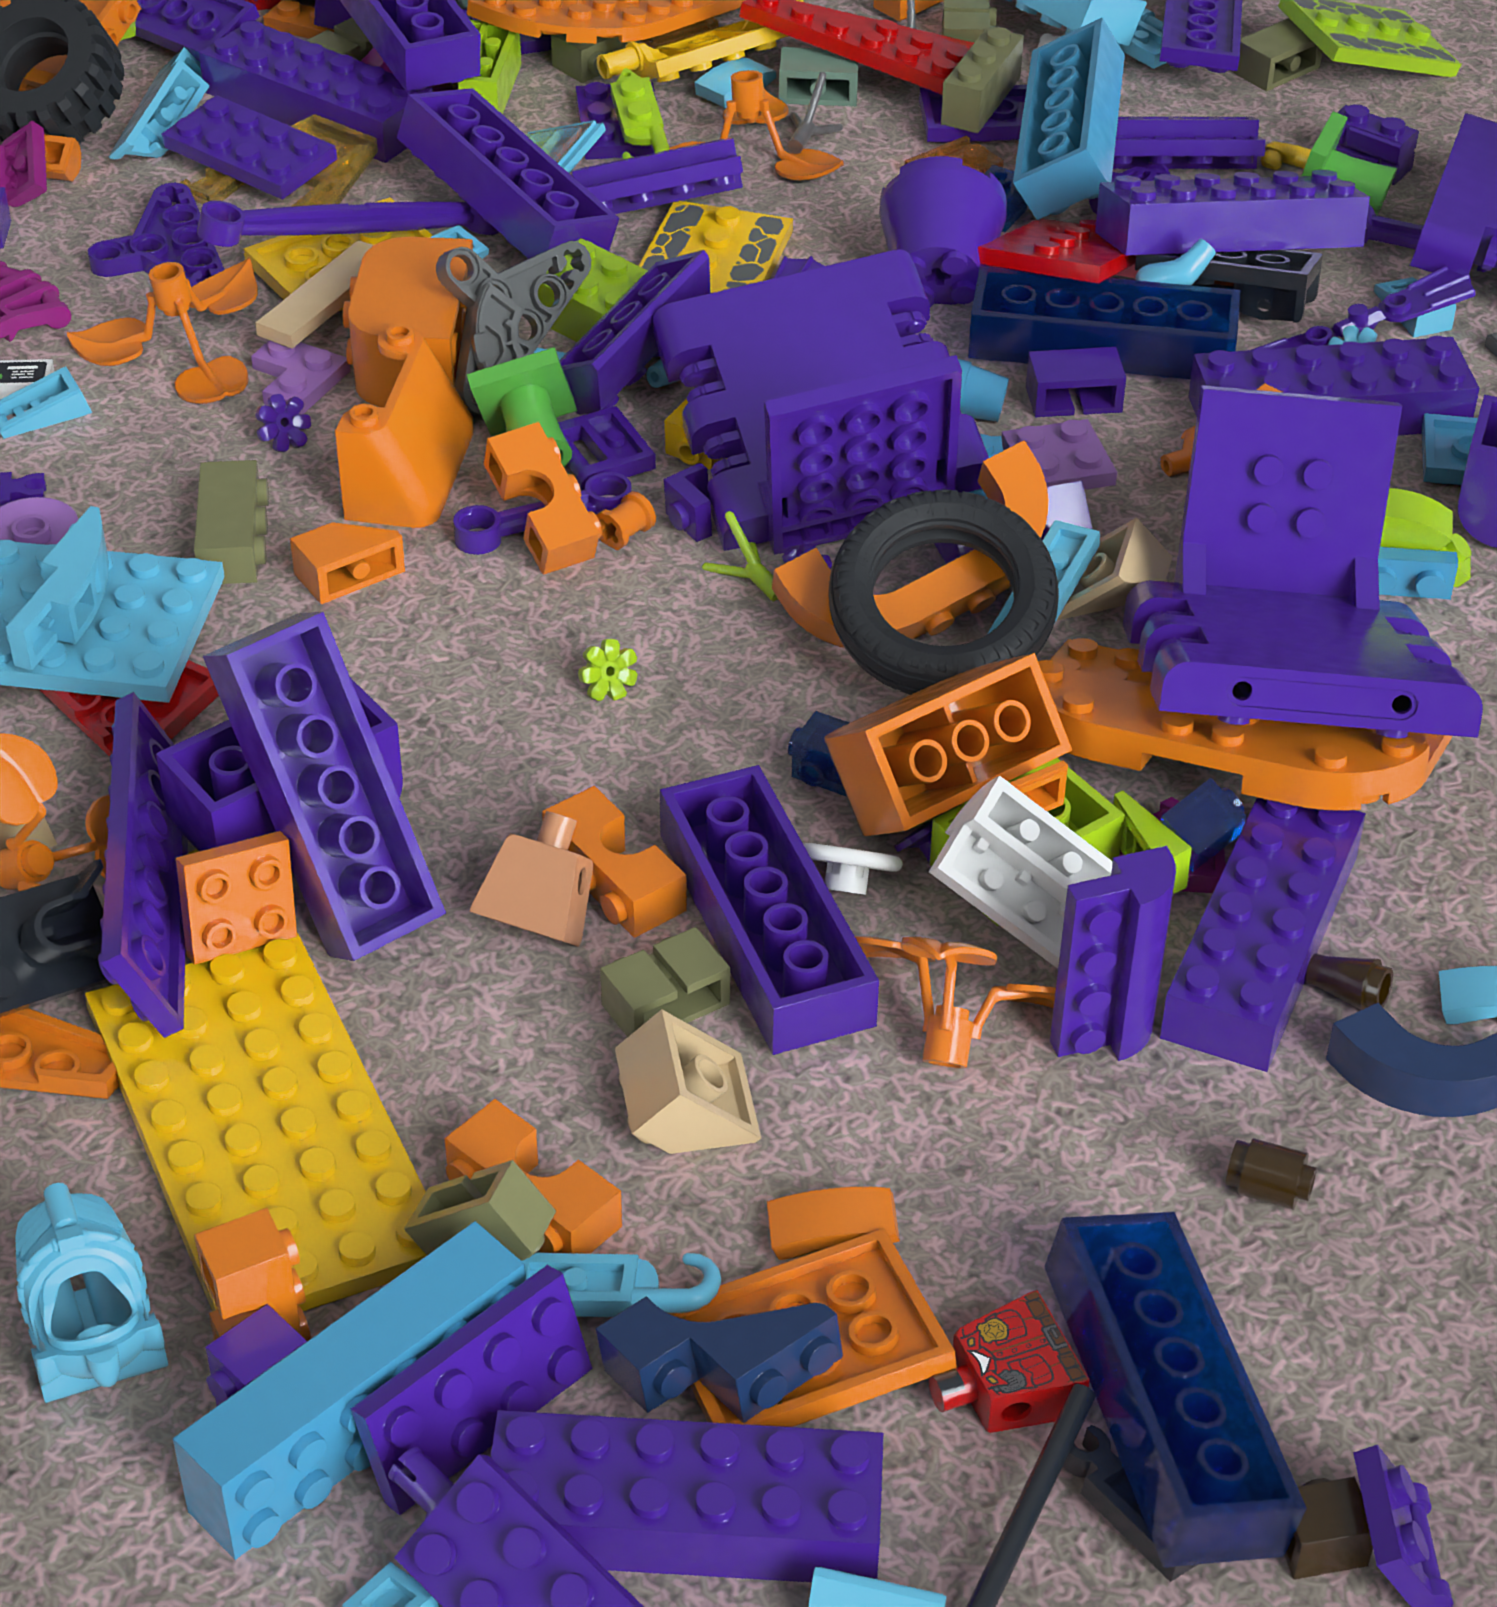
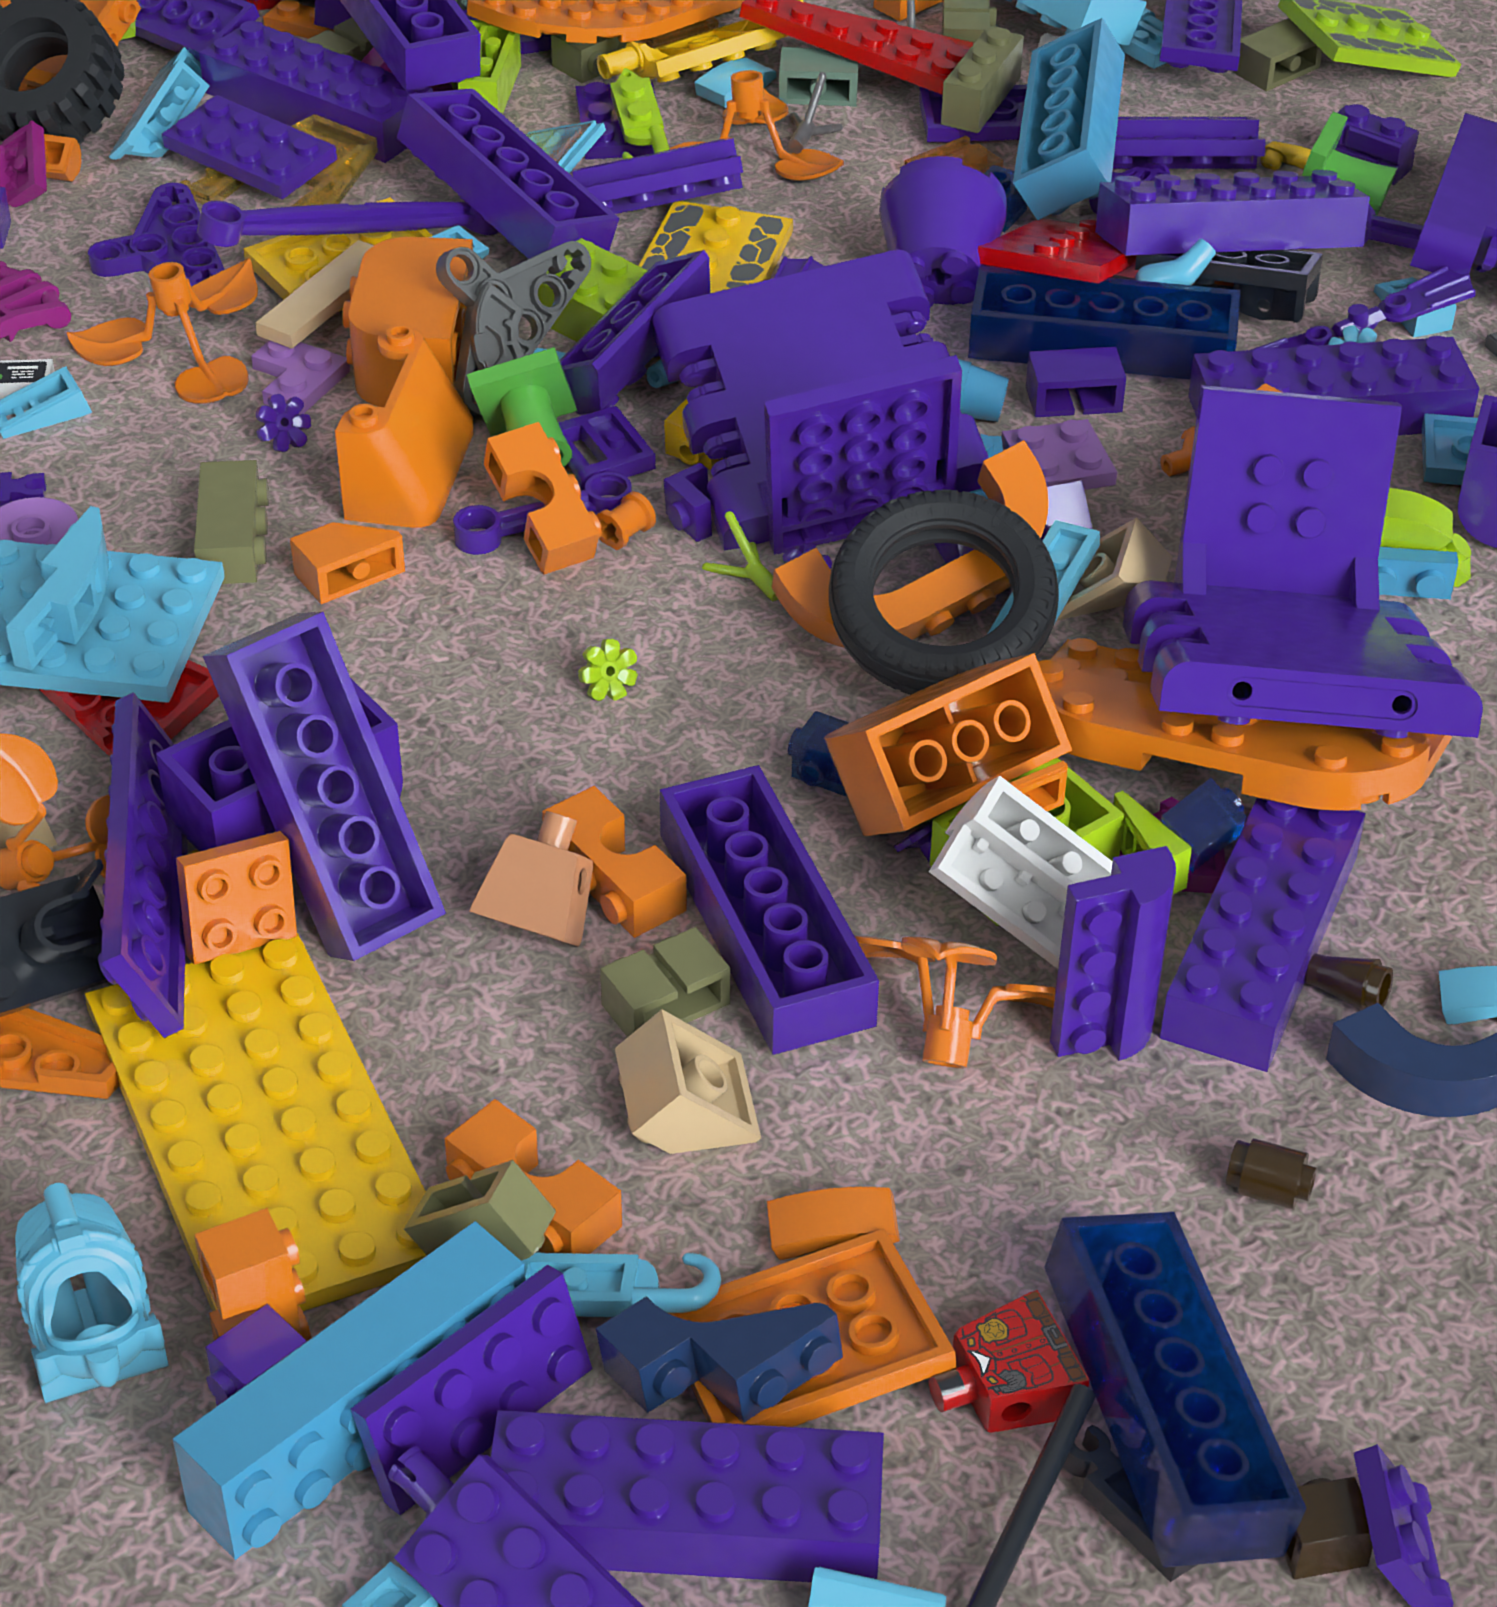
(850, 867): white piece -> none

